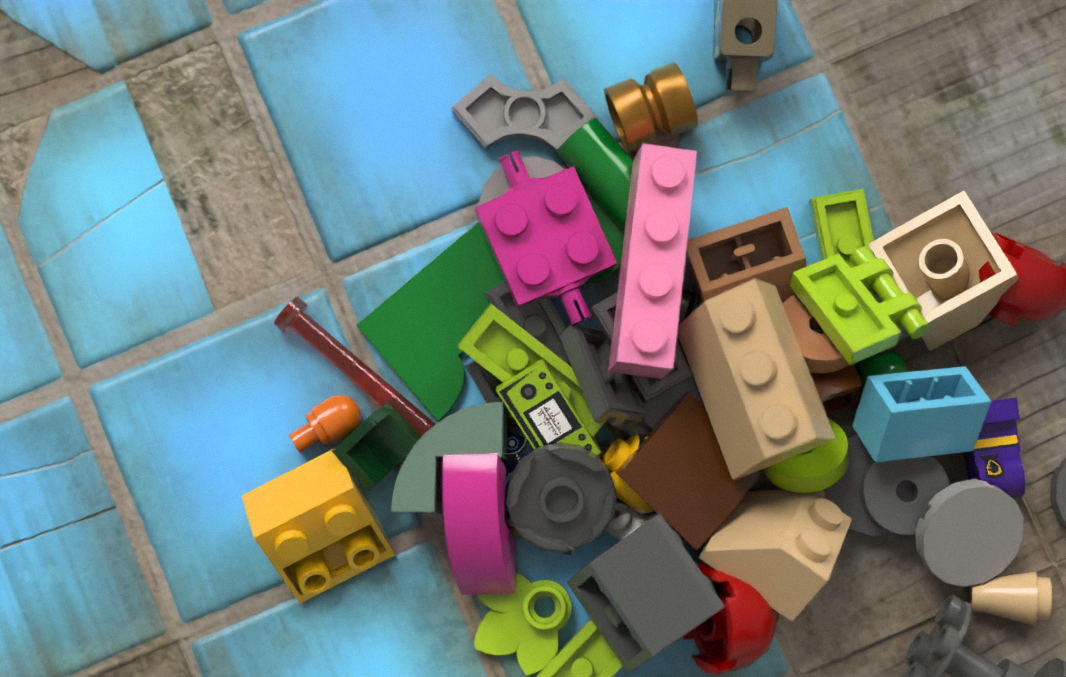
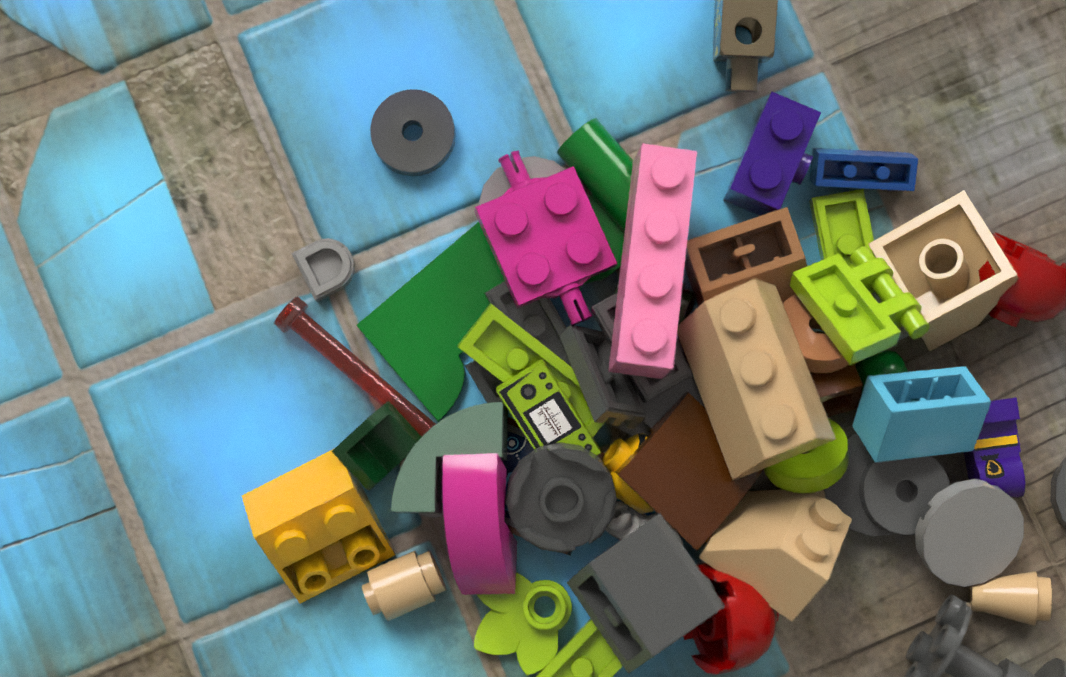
(325, 267): none -> light grey tile
(328, 422): orange cylinder -> none
(403, 585): none -> tan brick
(408, 109): none -> dark grey piece
(503, 113): light grey tile -> none
(657, 105): pearl gold wheel -> none
(773, 156): none -> dark purple brick
(863, 169): none -> blue piece

